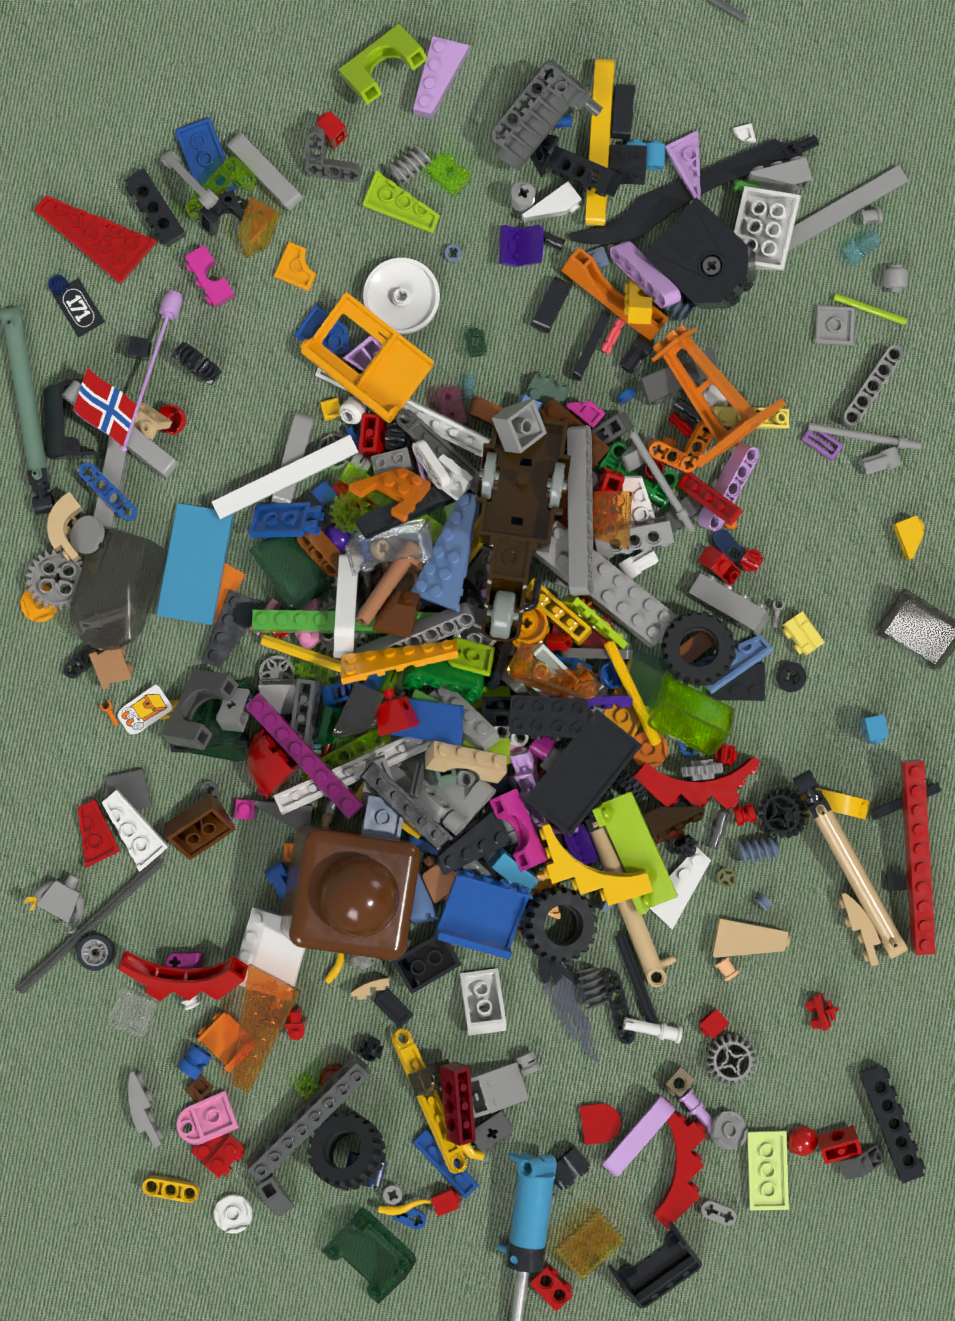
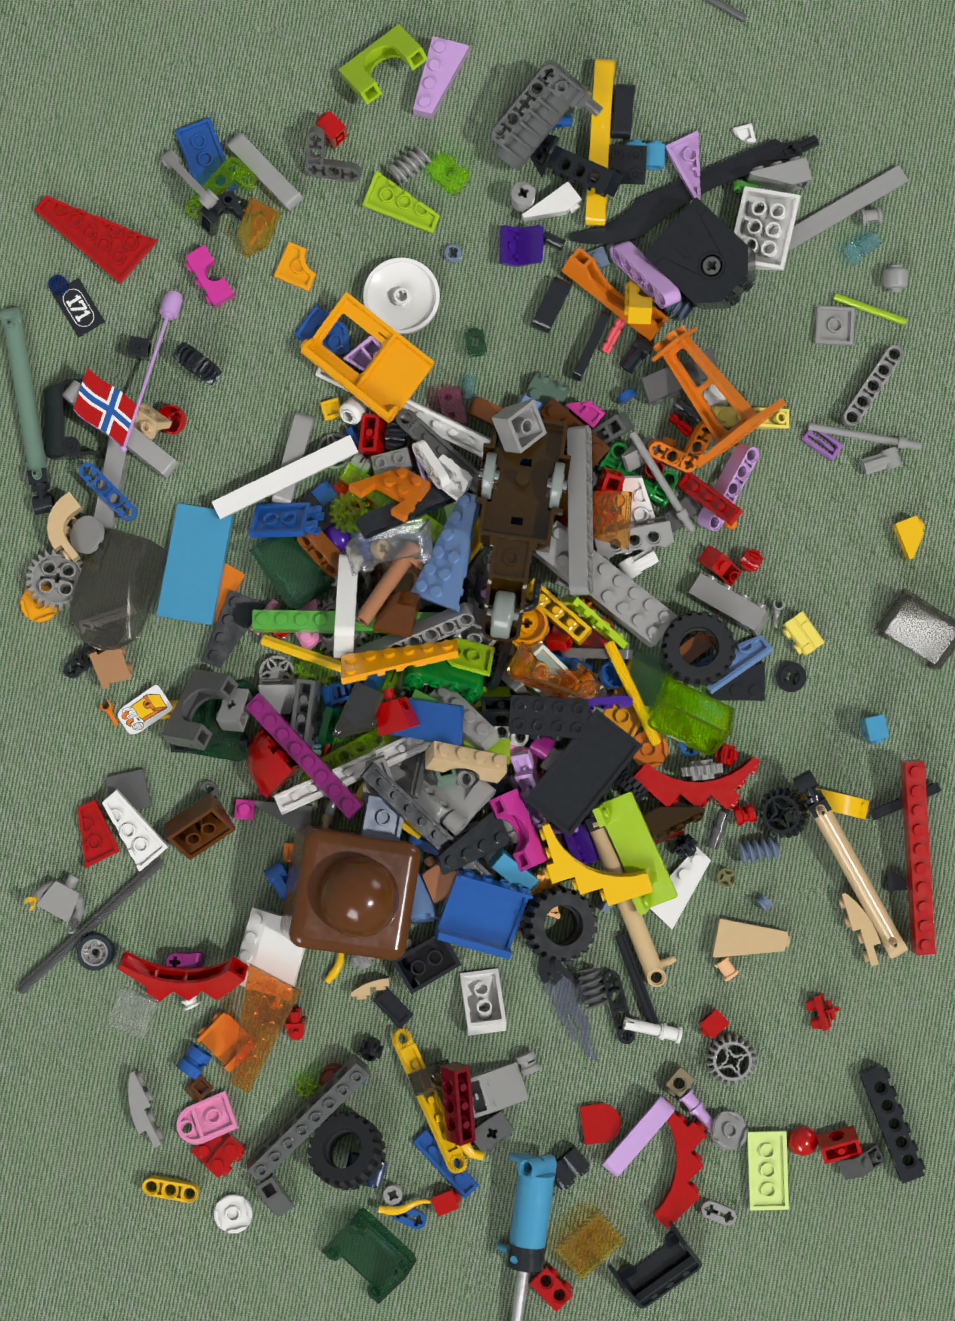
(141, 181): black brick -> none
(724, 542): dark blue piece -> none

